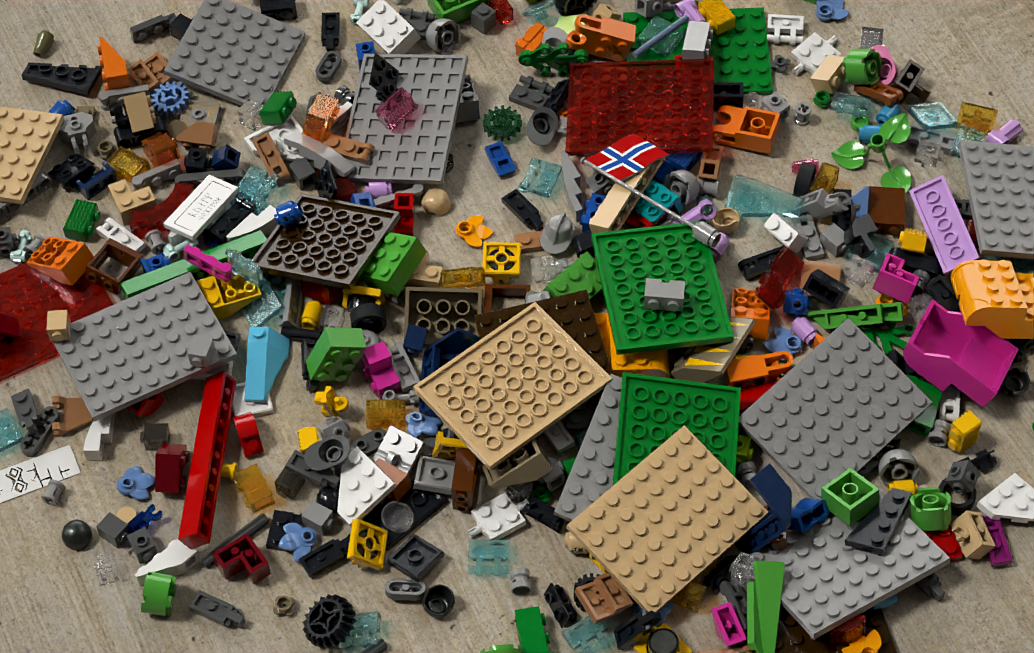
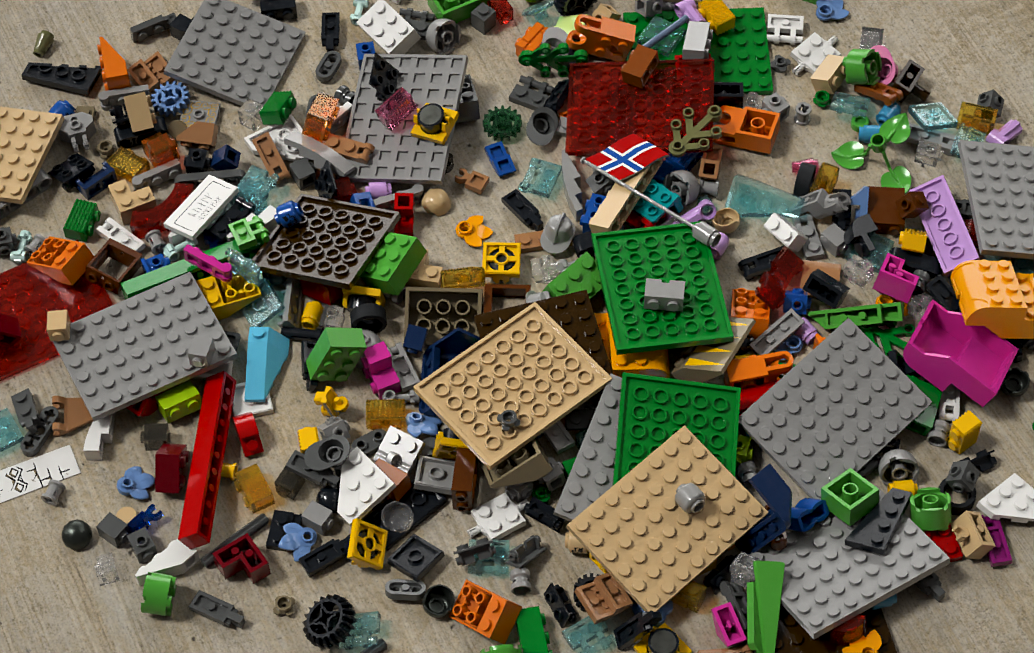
(178, 402): none -> lime brick
(243, 234): none -> bright green plate
(435, 122): none -> piece
(466, 552): none -> dark grey hinge
(475, 181): none -> medium nougat plate
(485, 612): none -> orange slope
(508, 415): none -> dark grey plate
(521, 556): none -> dark grey hinge
(639, 66): none -> dark orange brick
(690, 498): none -> light grey head
(714, 114): none -> olive plant
(777, 333): none -> light grey plate
(912, 204): none -> reddish brown brick
(992, 100): none -> dark grey brick

